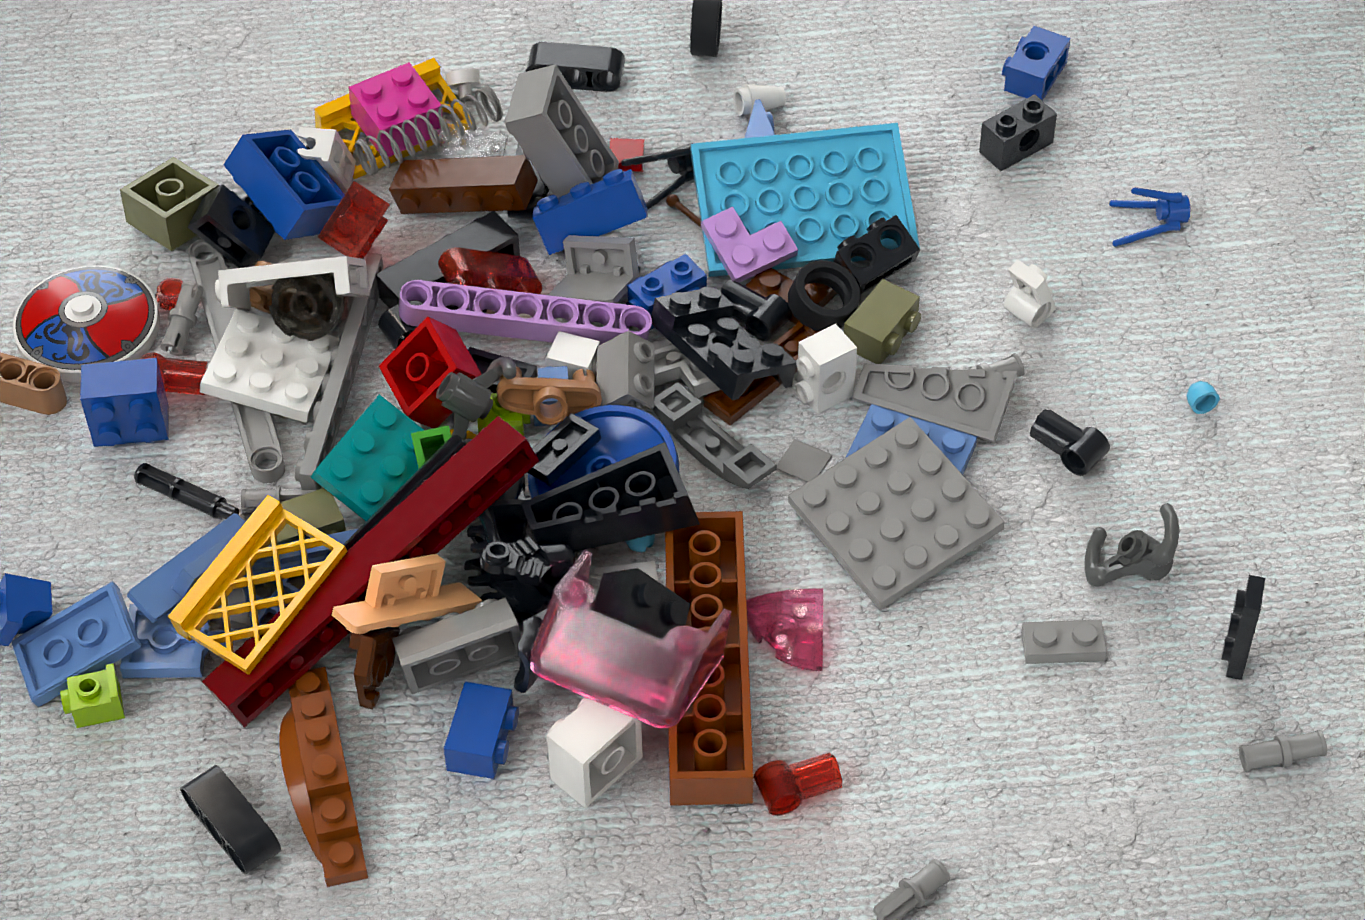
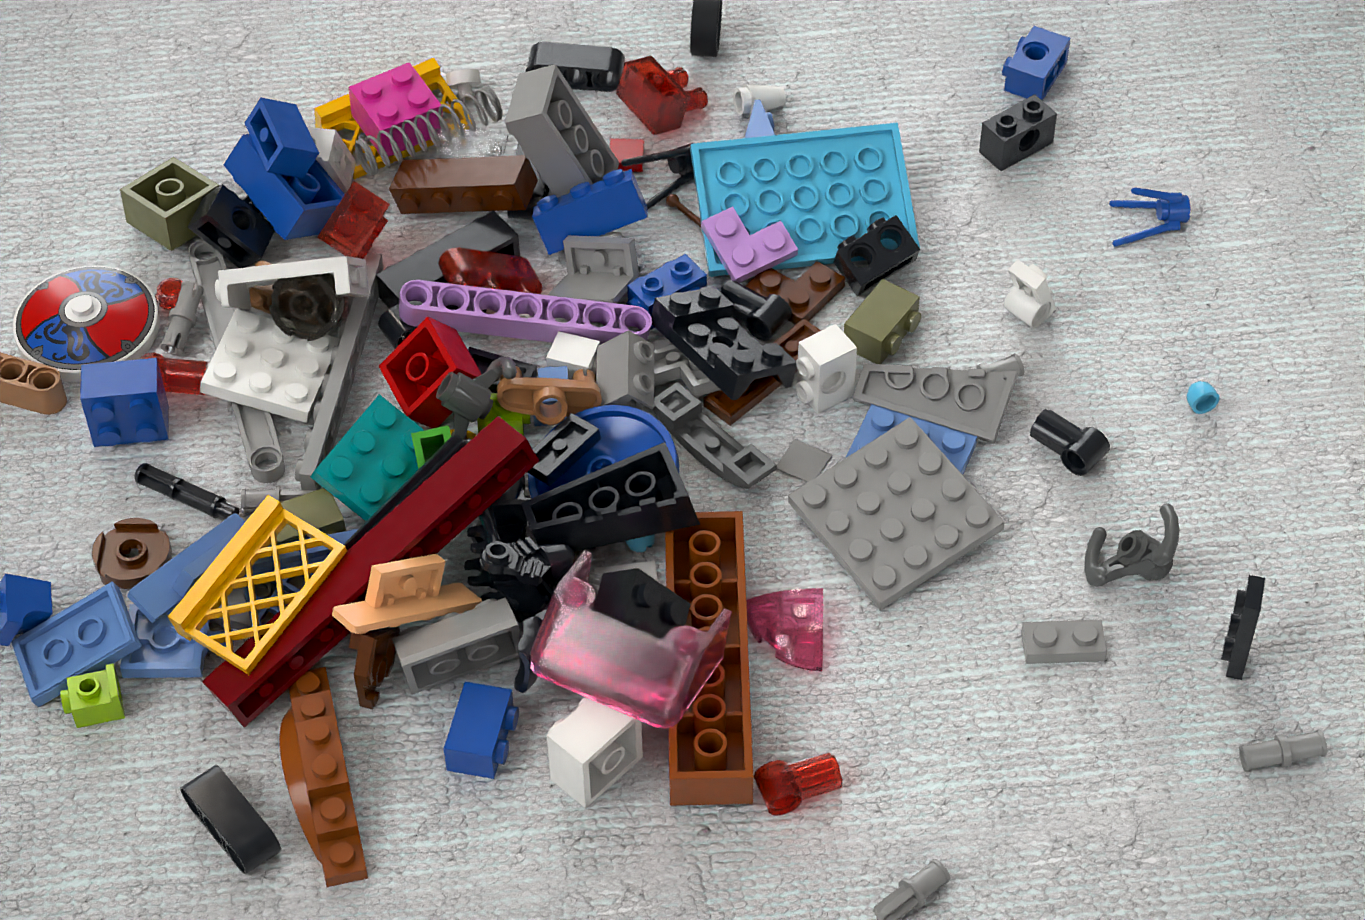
(130, 534): none -> reddish brown plate
(281, 138): none -> blue brick
(658, 94): none -> clear red brick
(833, 276): black tyre -> none

